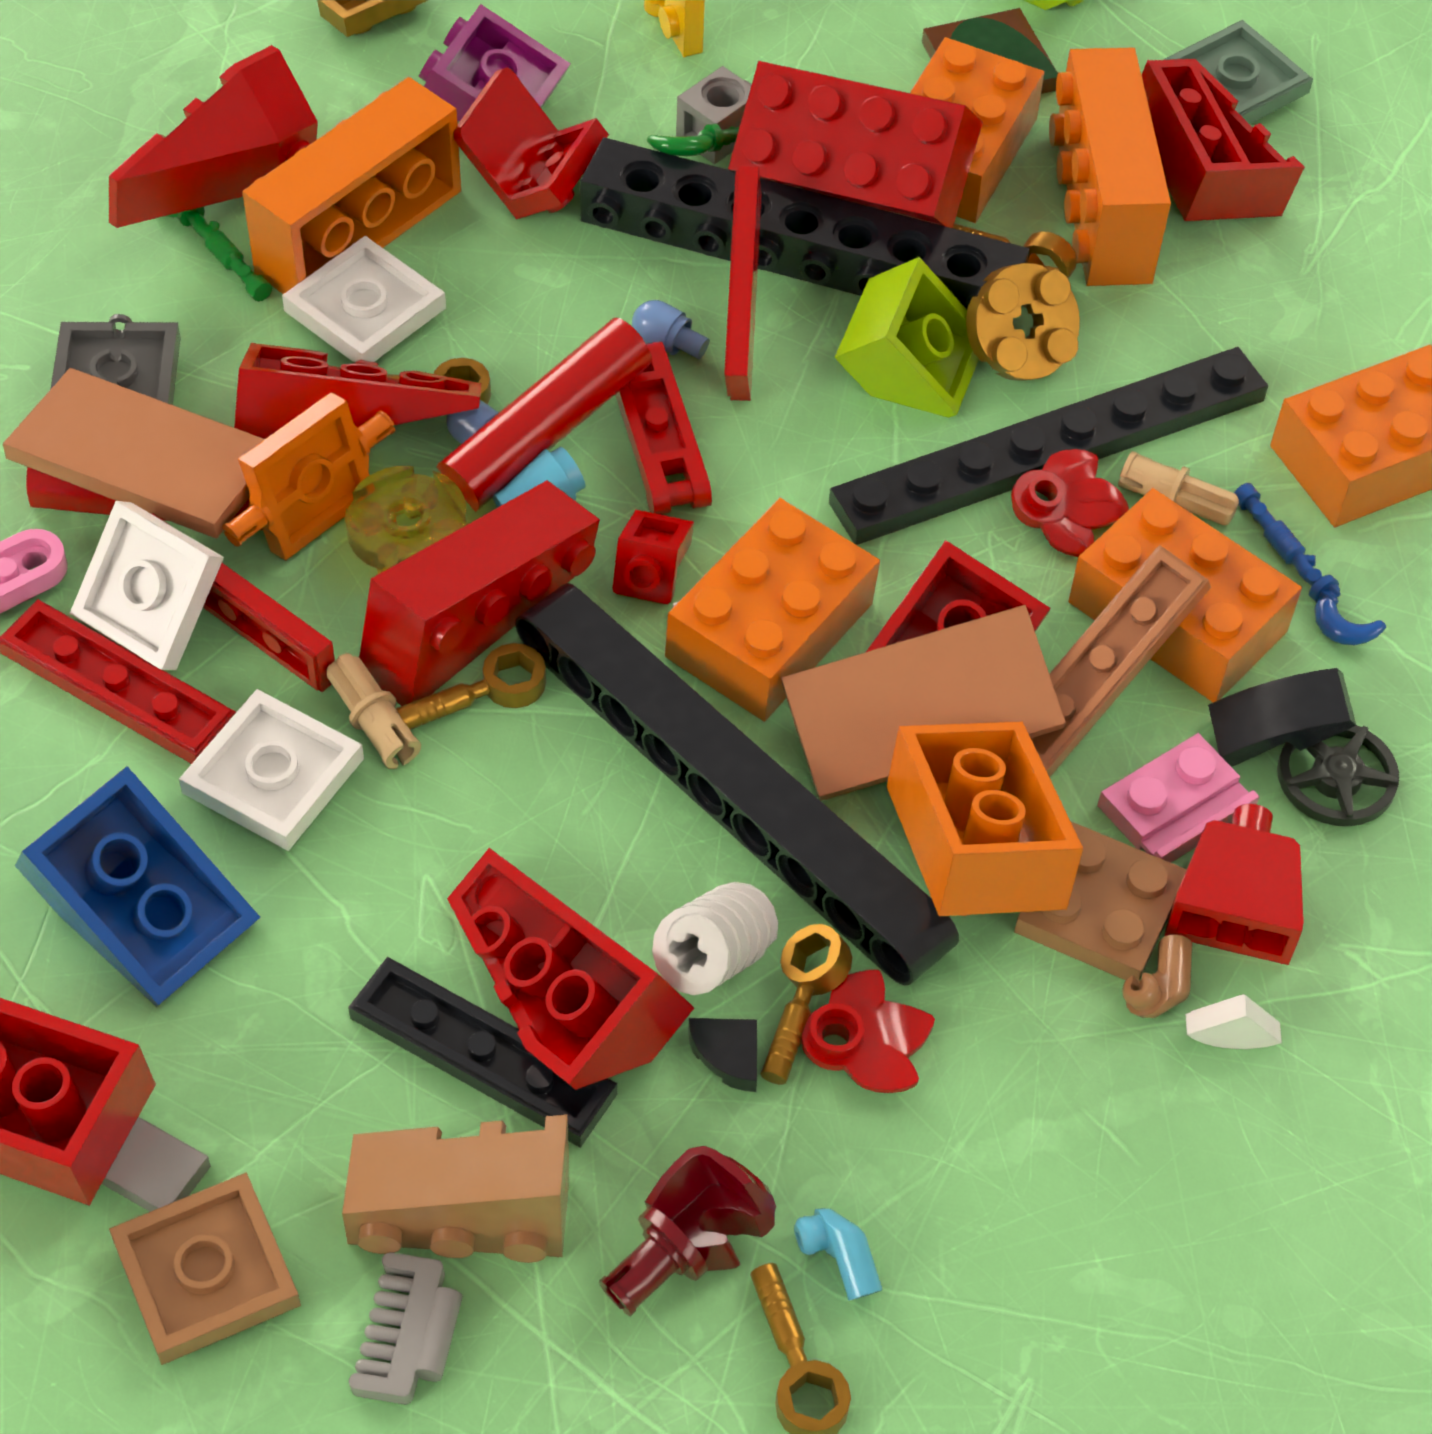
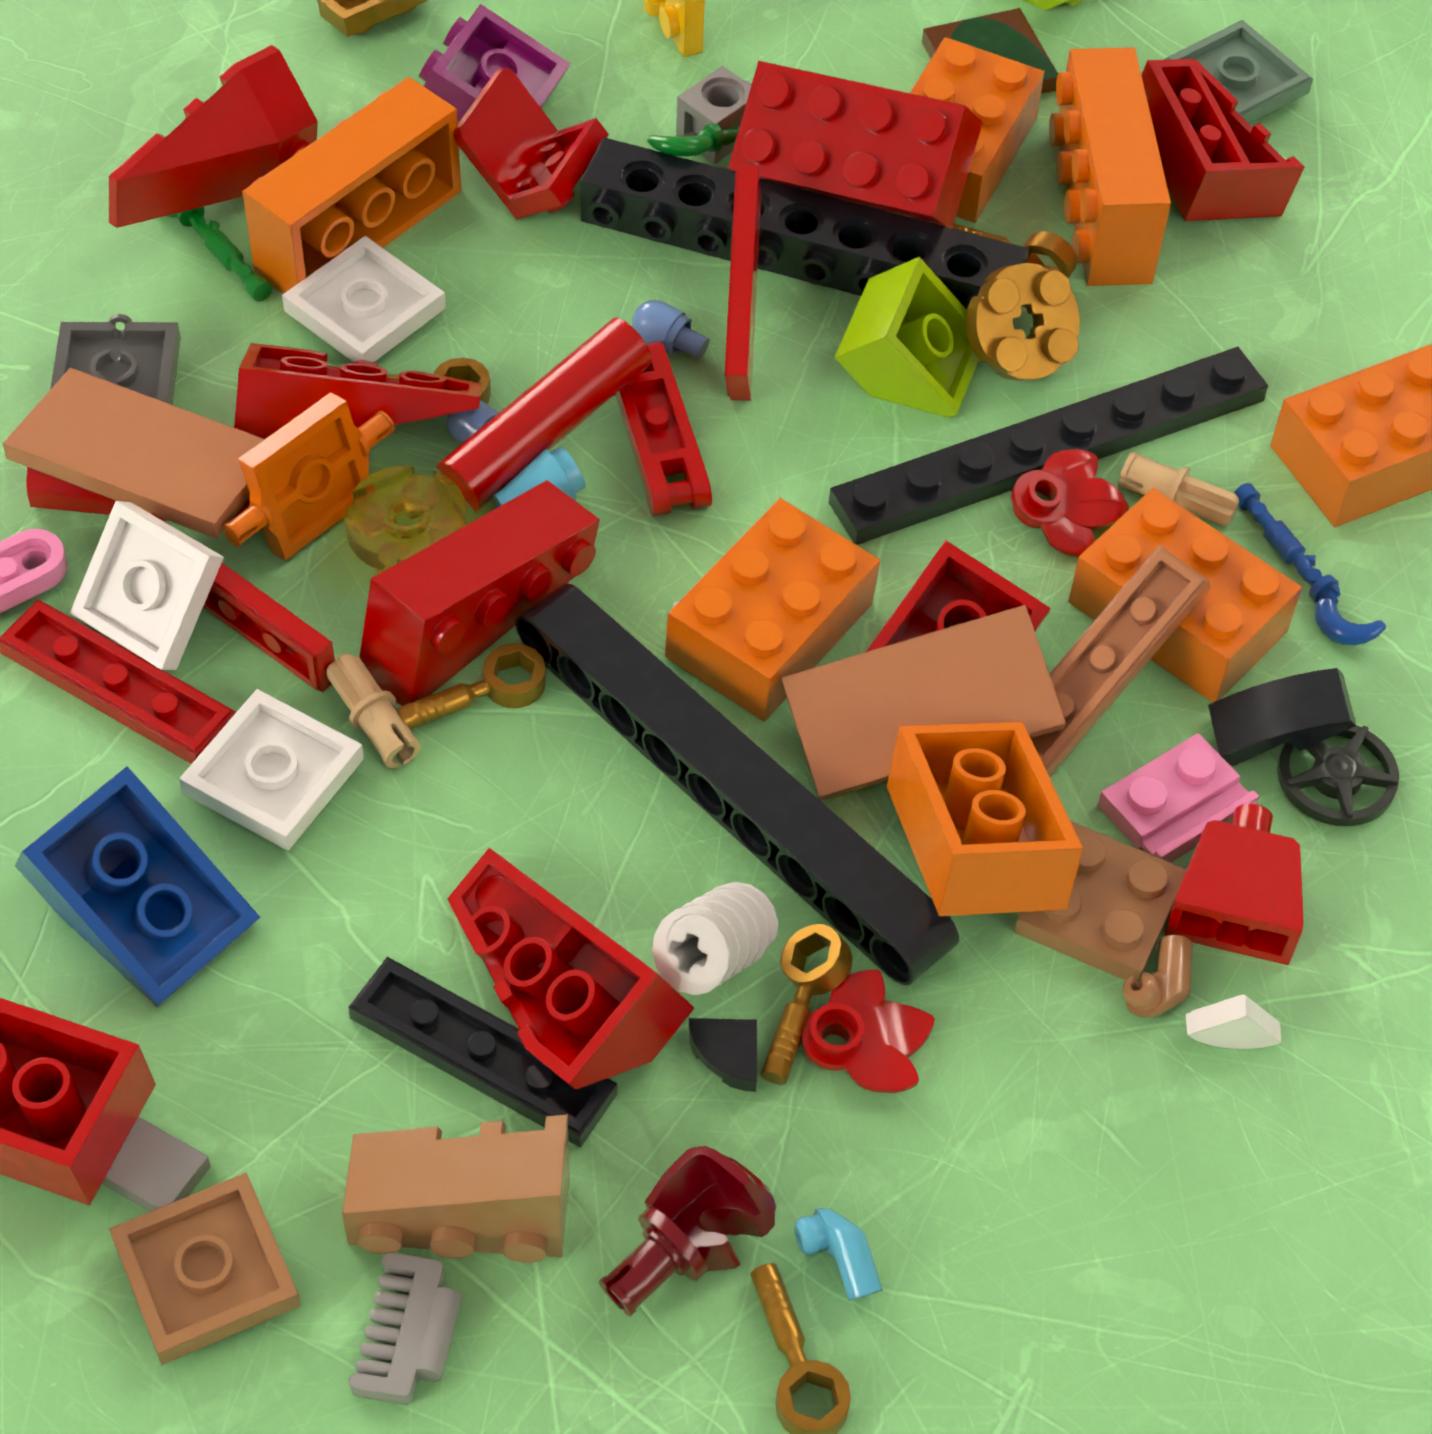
(650, 556): red bracket -> none

